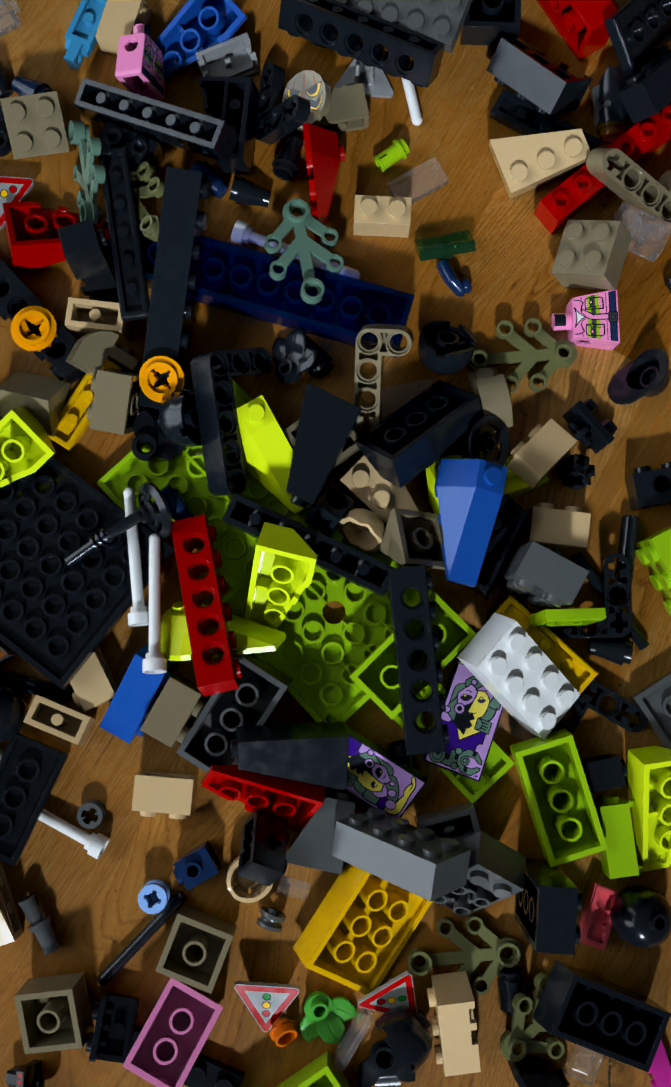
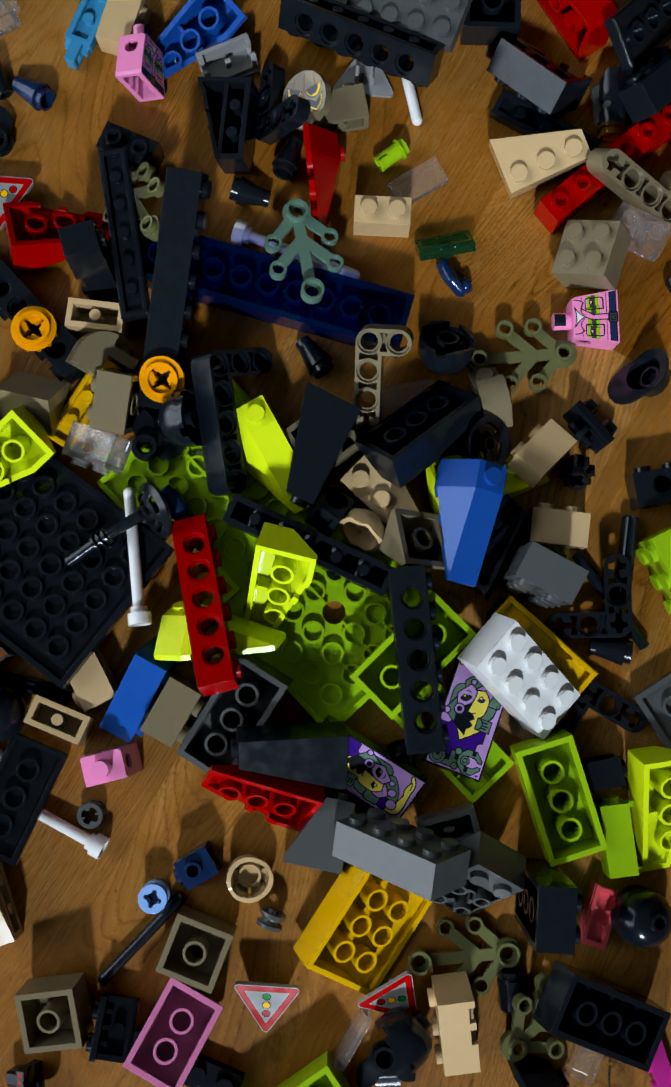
(37, 124): dark tan brick -> none
(40, 924): dark grey pin -> none
(87, 173): sand green plant -> none
(98, 448): none -> clear brick
(111, 764): none -> bright pink torso
(154, 660): white piece -> none
(157, 120): black brick -> none
(164, 794): tan brick -> none
(219, 186): dark blue cone -> none
(263, 848): black brick -> none
(283, 1032): orange plate -> none
(293, 355): black plate -> none
(293, 887): clear tile -> none
(328, 1020): bright green plate -> none
(567, 617): lime tile -> none

